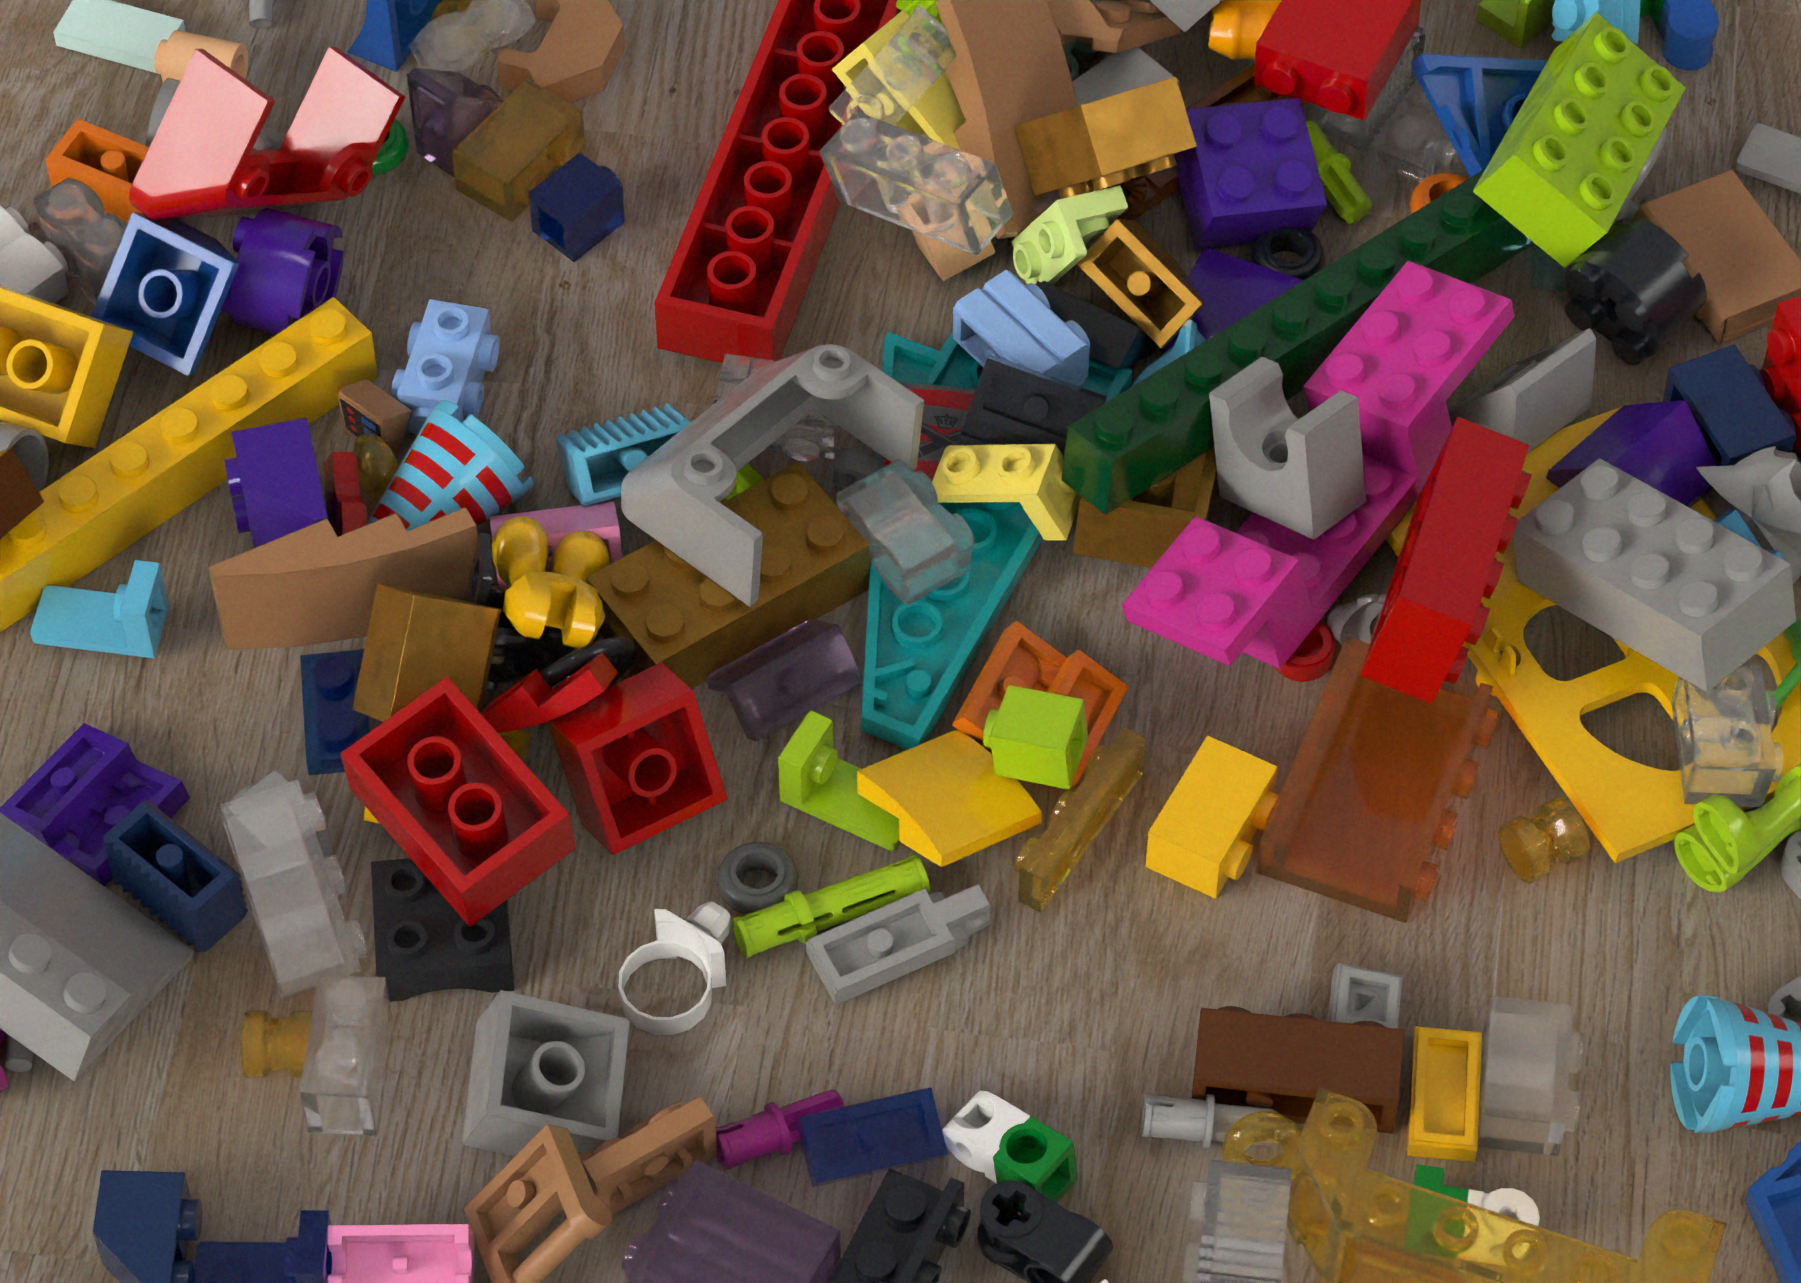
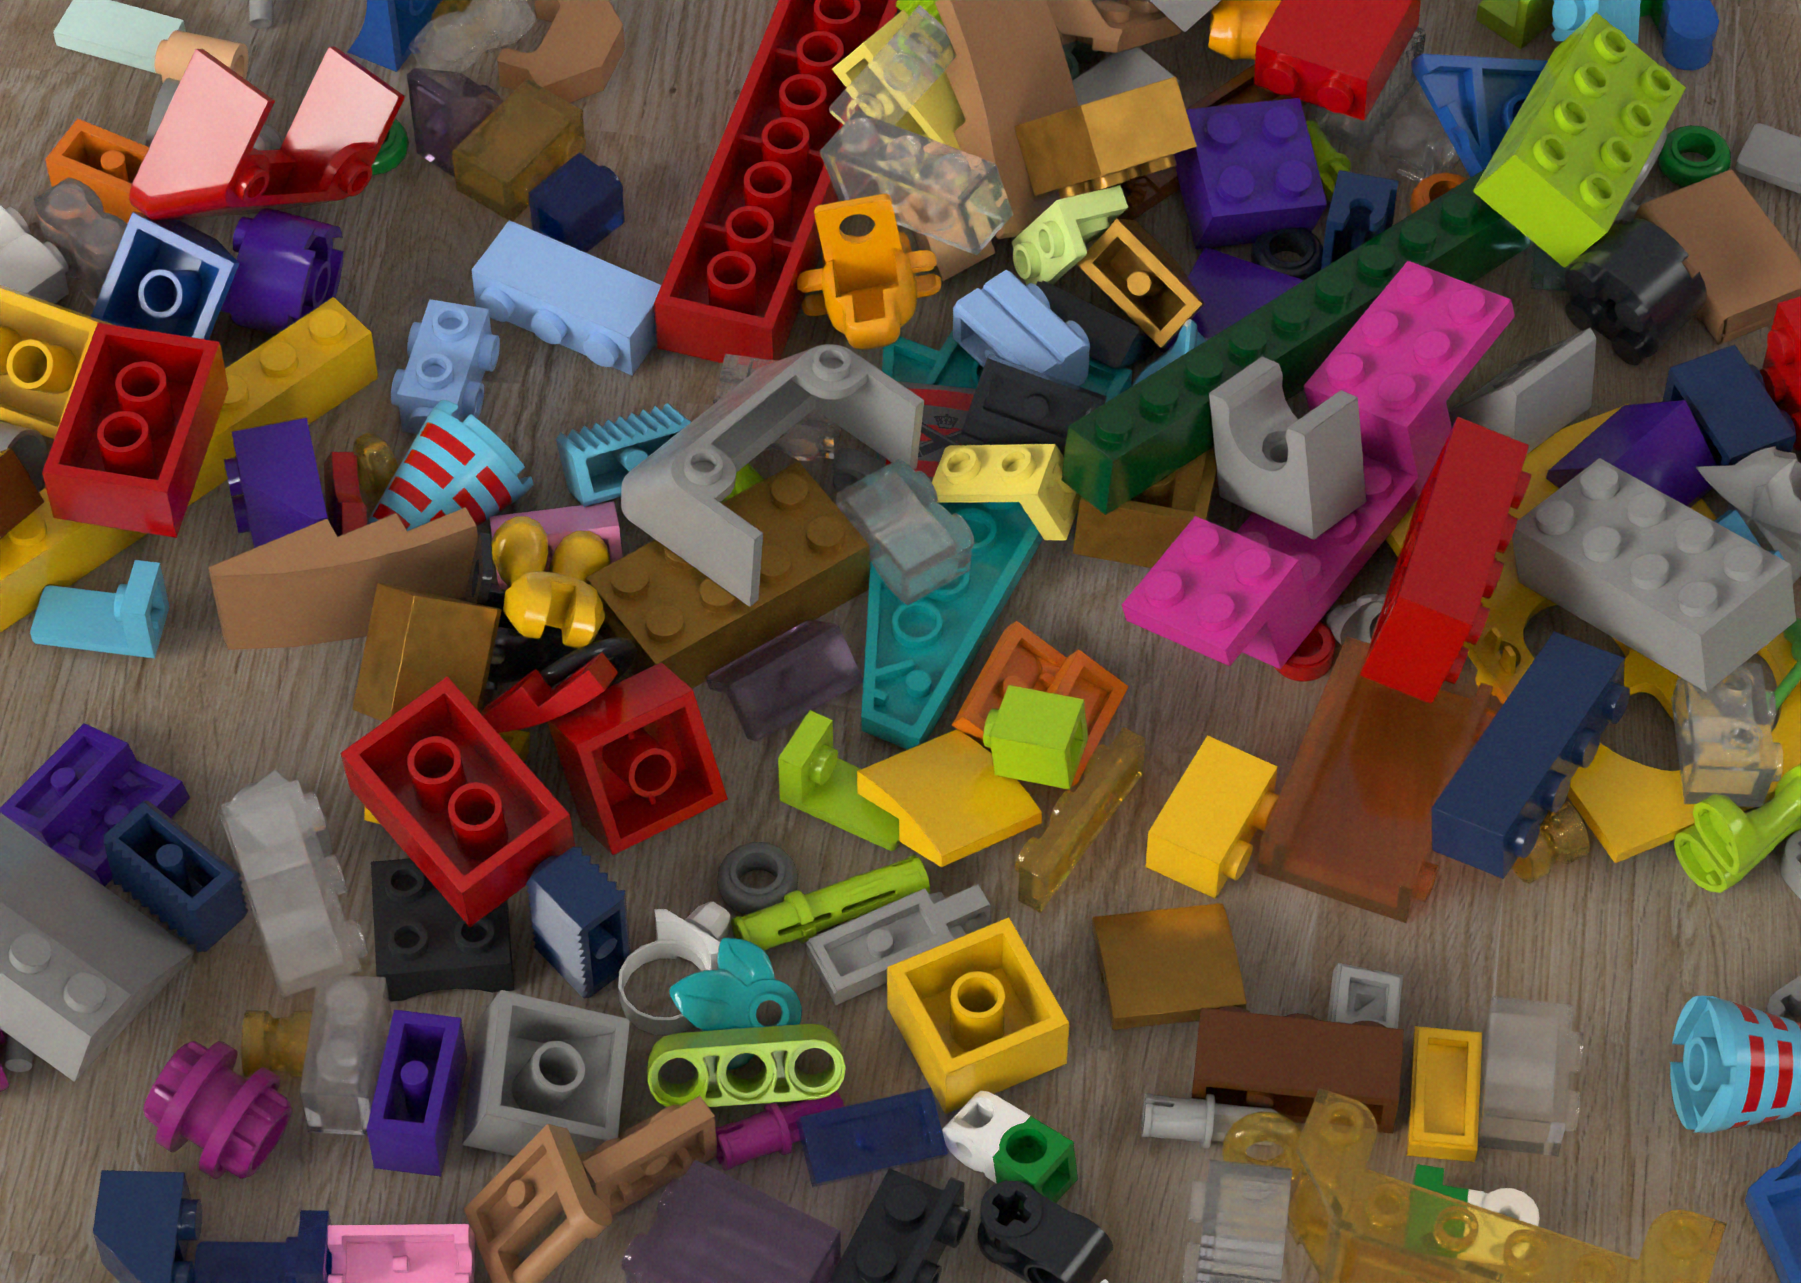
(136, 430): none -> red brick
(217, 1109): none -> magenta piece
(328, 701): clear blue plate -> none
(372, 410): medium nougat slope -> none
(417, 1093): none -> dark purple brick
(567, 297): none -> light blue brick
(579, 920): none -> dark blue brick
(733, 992): none -> teal plate
(776, 1082): none -> lime beam
(869, 277): none -> light orange piece
(977, 1014): none -> yellow brick
(1167, 964): none -> pearl gold slope
(1358, 212): none -> dark blue hinge
(1529, 755): none -> dark blue brick
(1696, 140): none -> green piece

